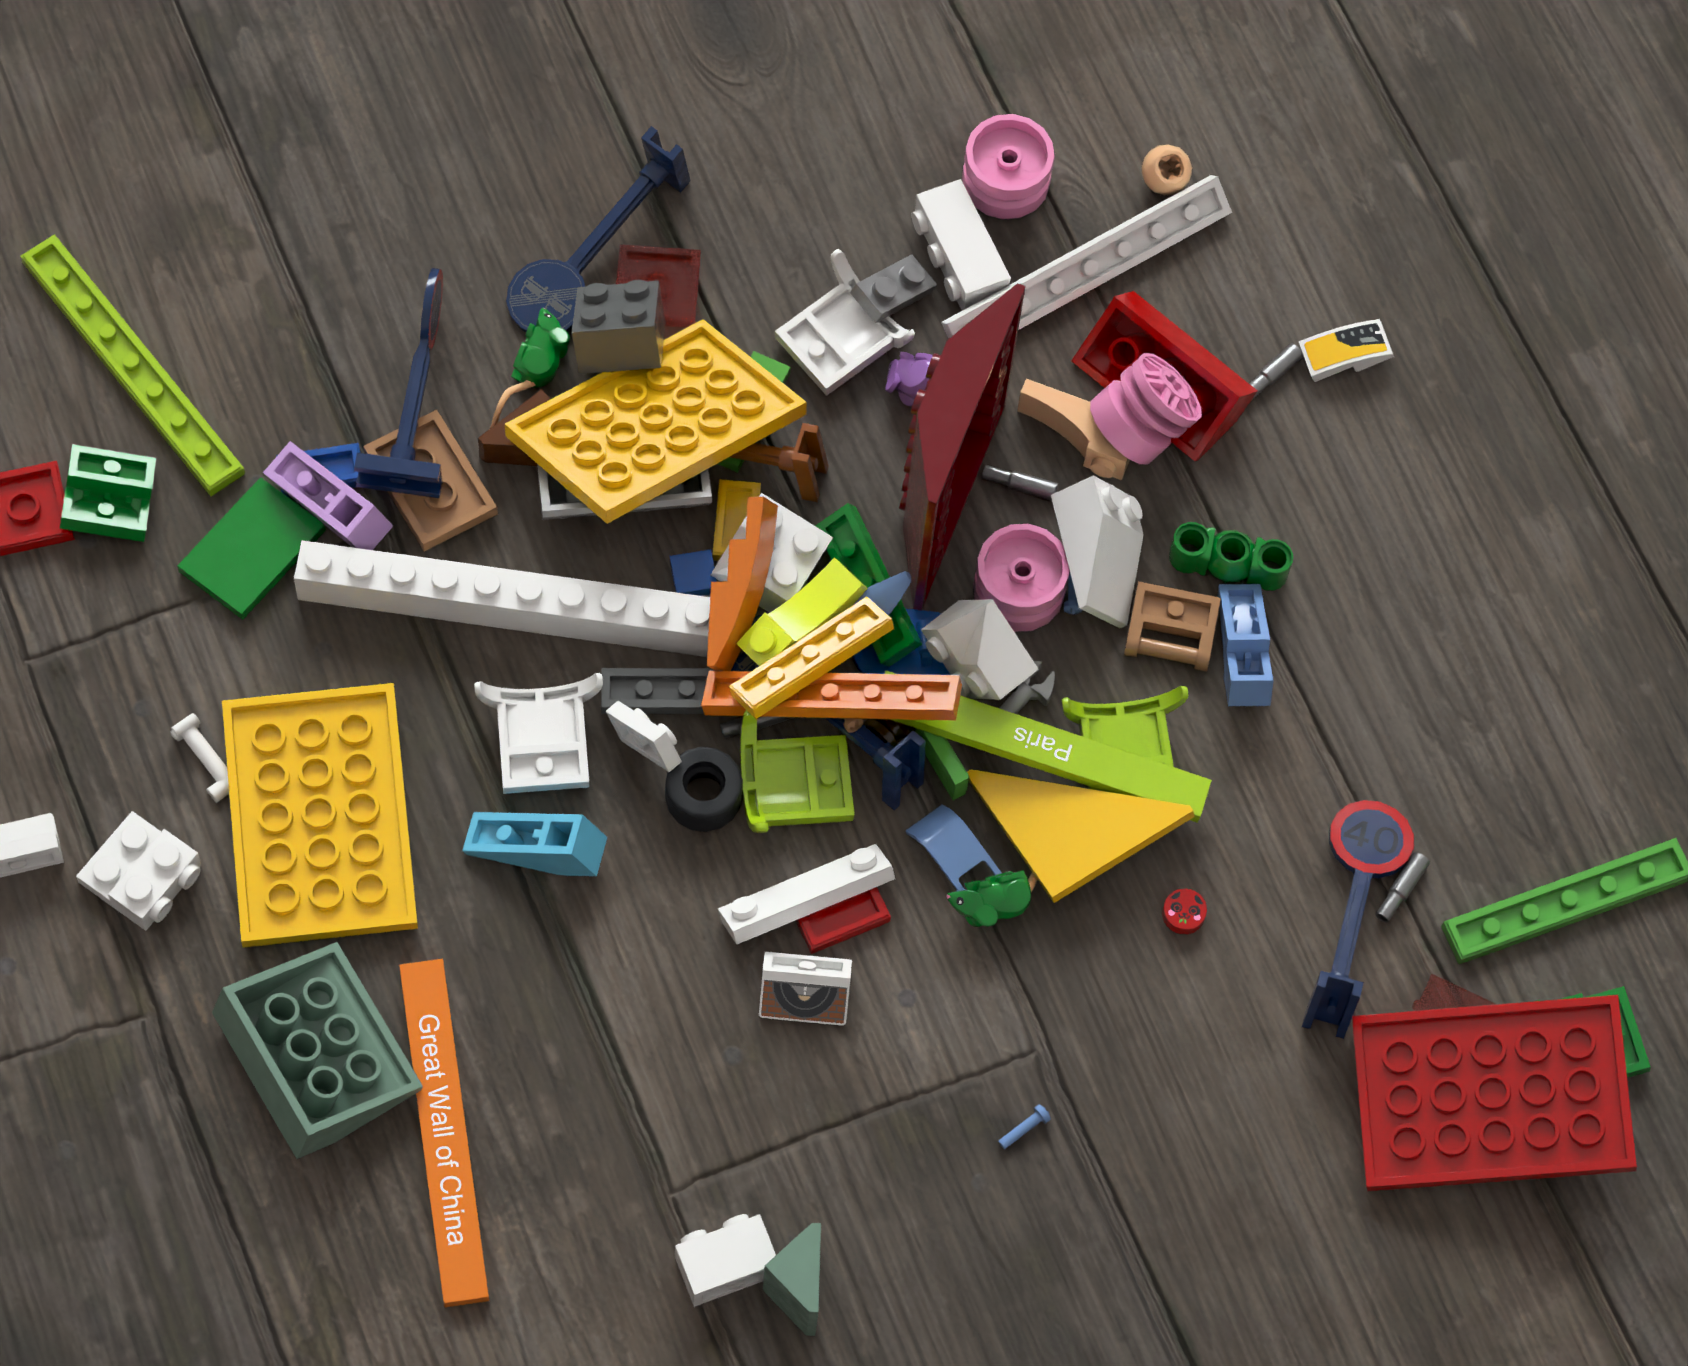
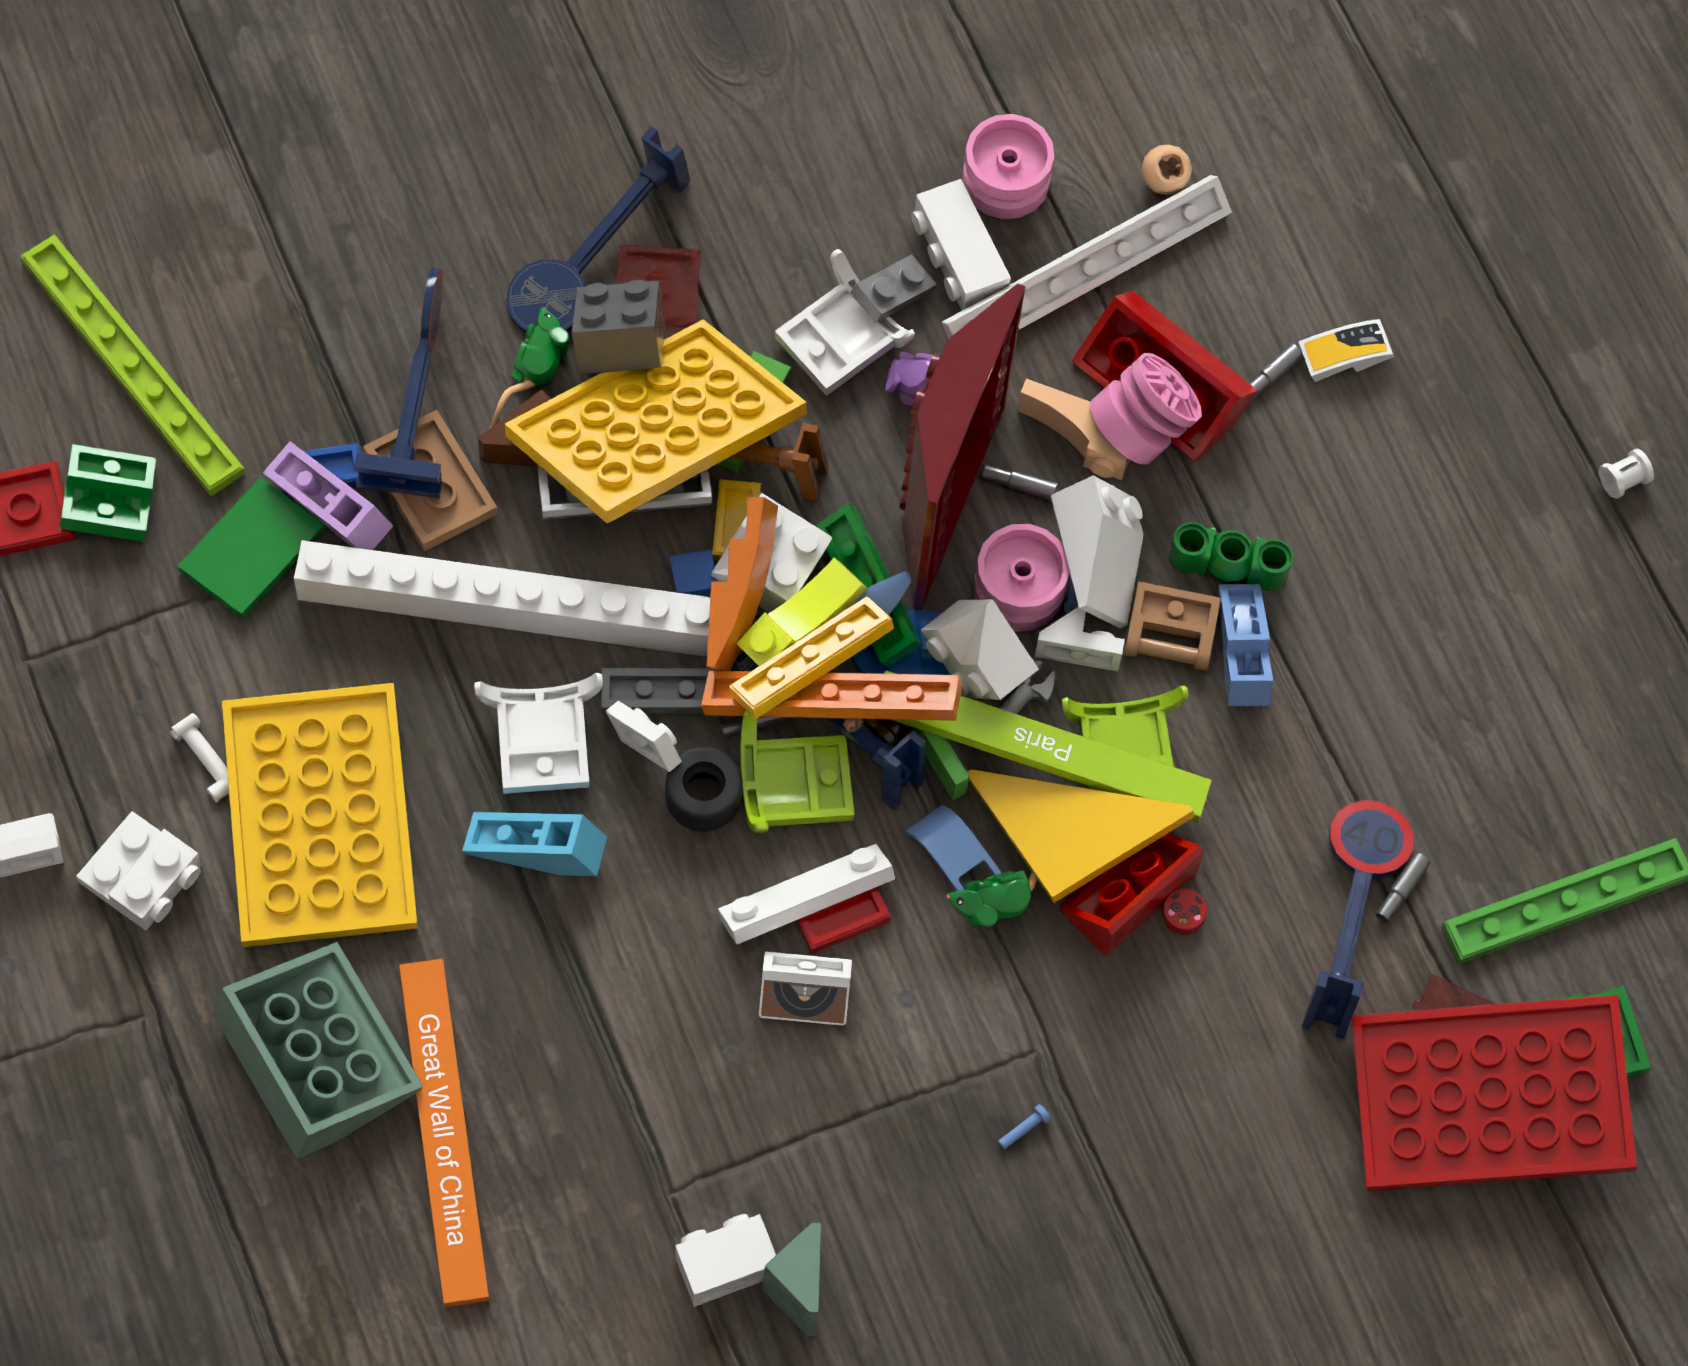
(1068, 643): none -> white slope
(1131, 891): none -> red slope
(1626, 473): none -> white bush

